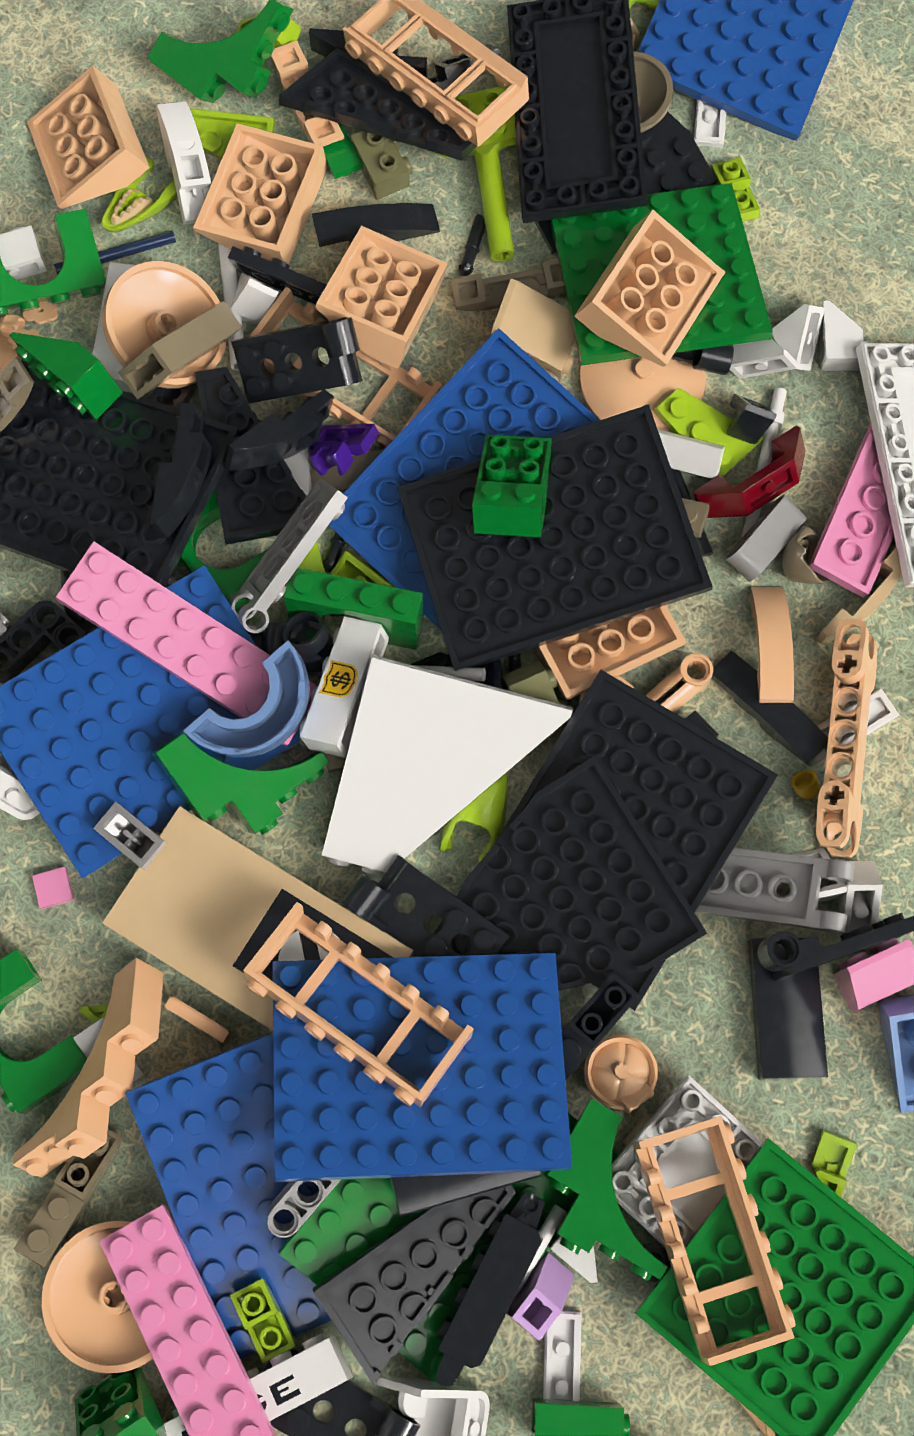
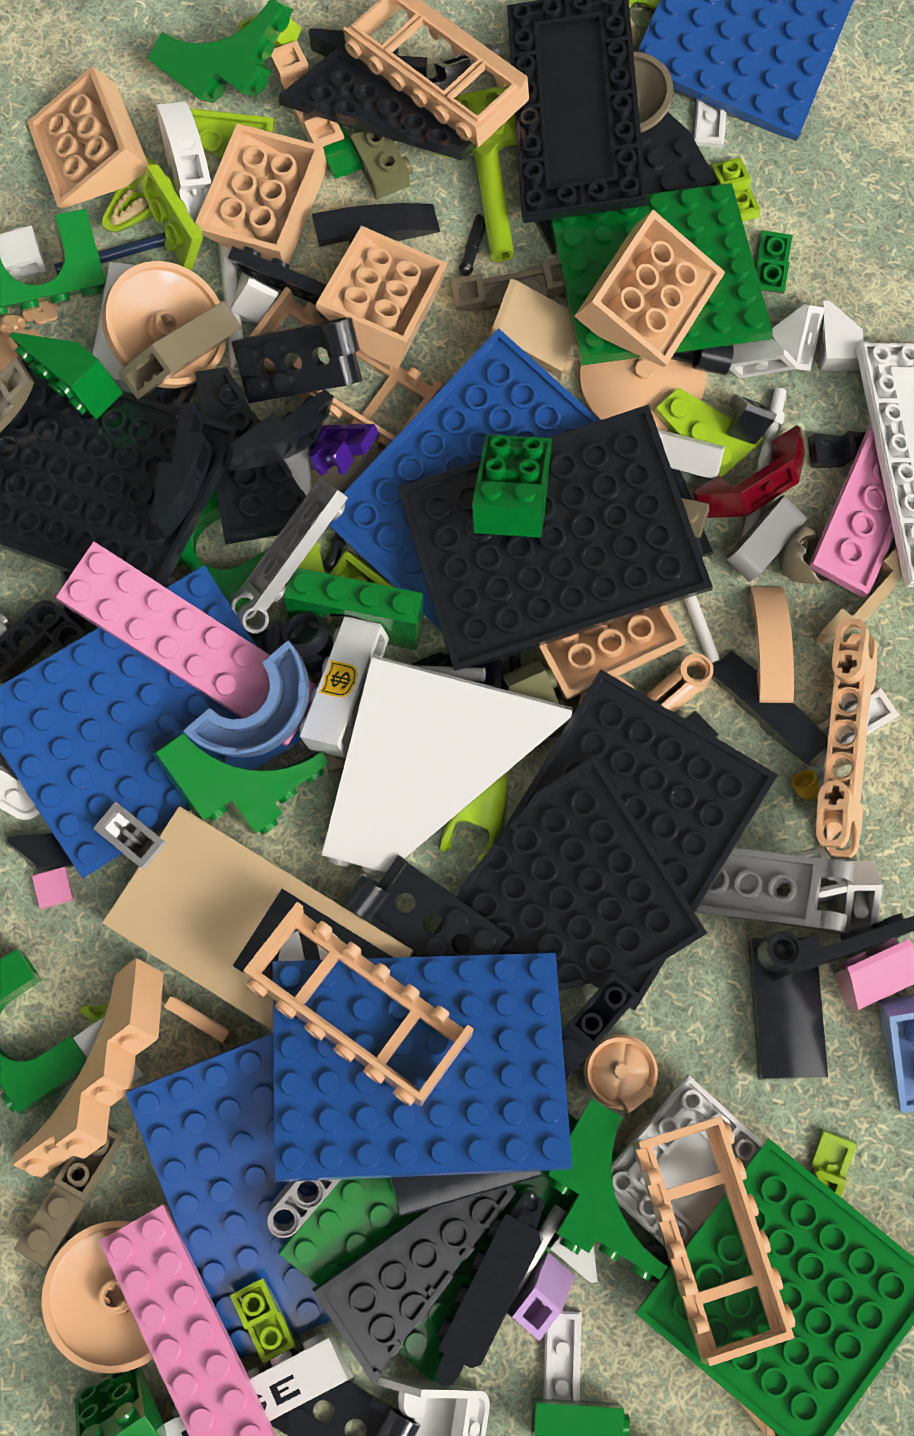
(40, 850): none -> black slope
(181, 232): none -> lime wing
(701, 629): none -> white bar
(773, 261): none -> green slope
(833, 450): none -> black slope

